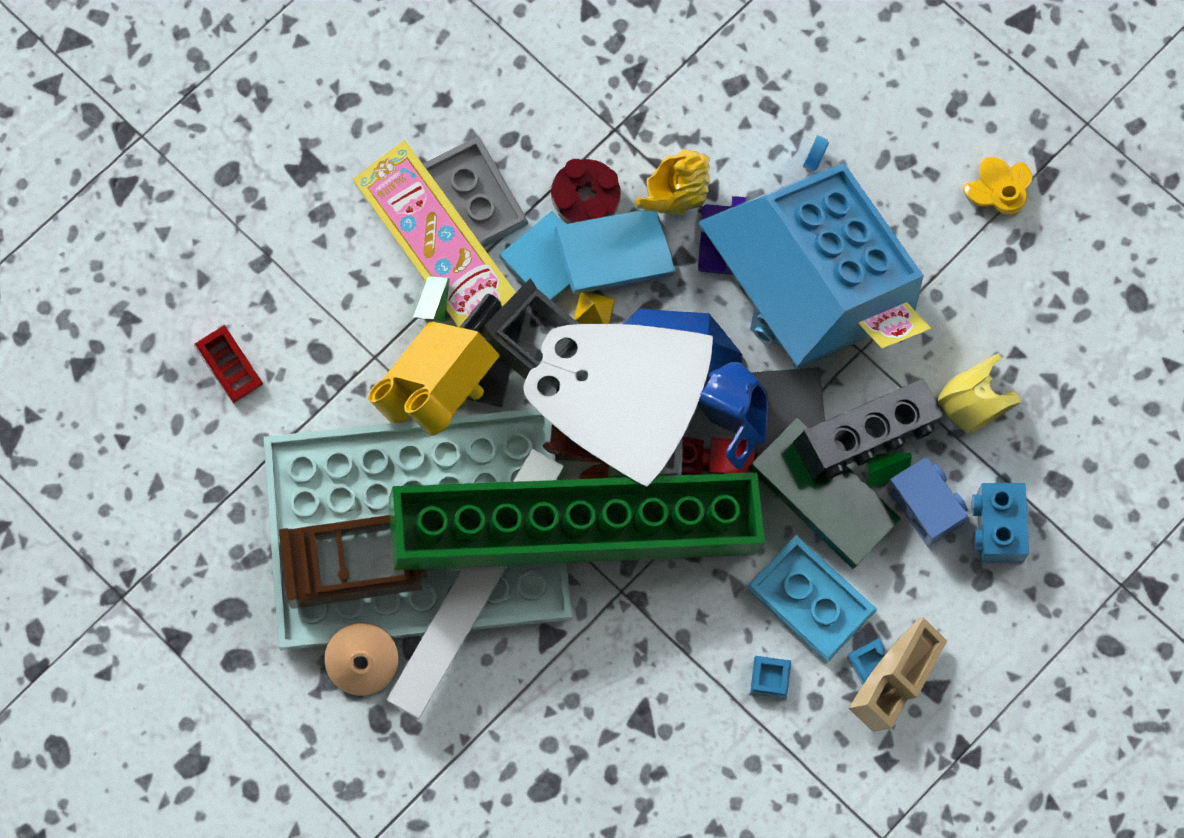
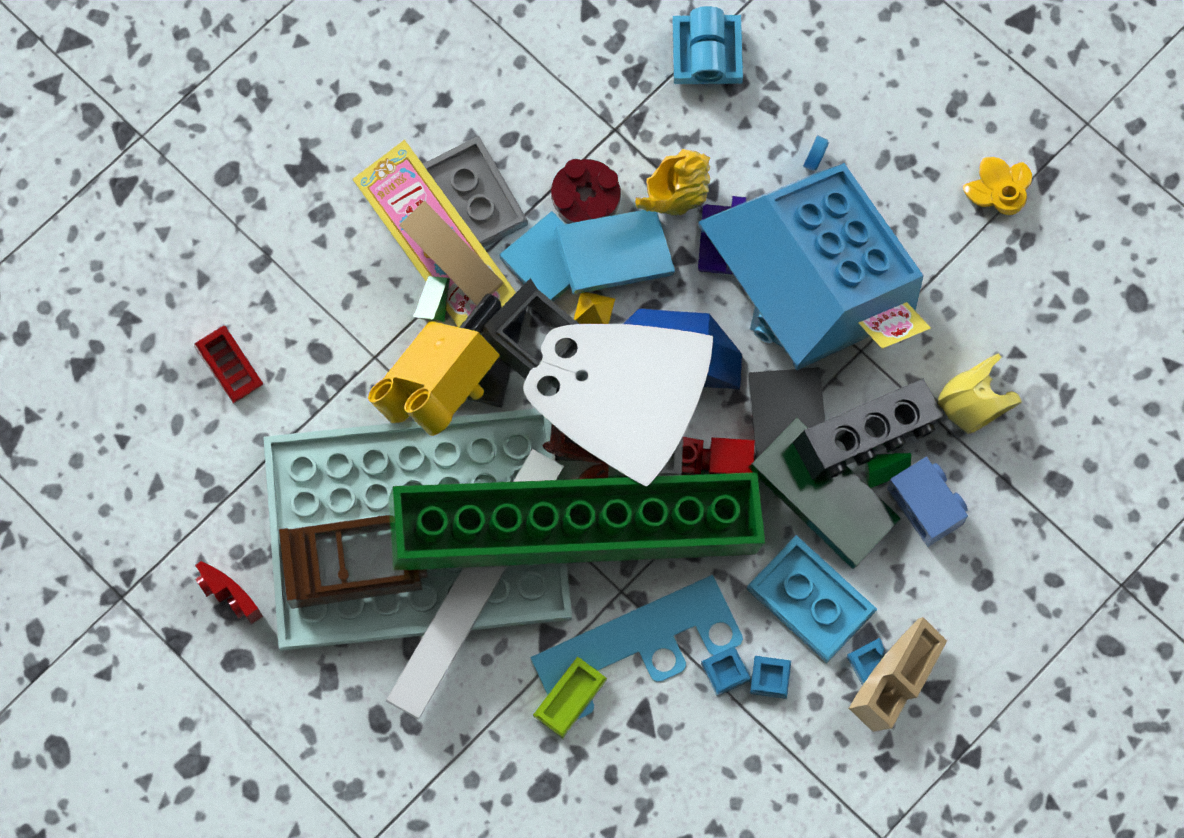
(222, 586): none -> red slope
(365, 641): light nougat dish -> none
(450, 253): none -> tan slope
(570, 697): none -> lime tile
(644, 632): none -> medium azure piece
(707, 47): none -> medium azure plate
(725, 671): none -> dark azure tile
(738, 404): blue piece -> none
(1001, 522): dark azure brick -> none

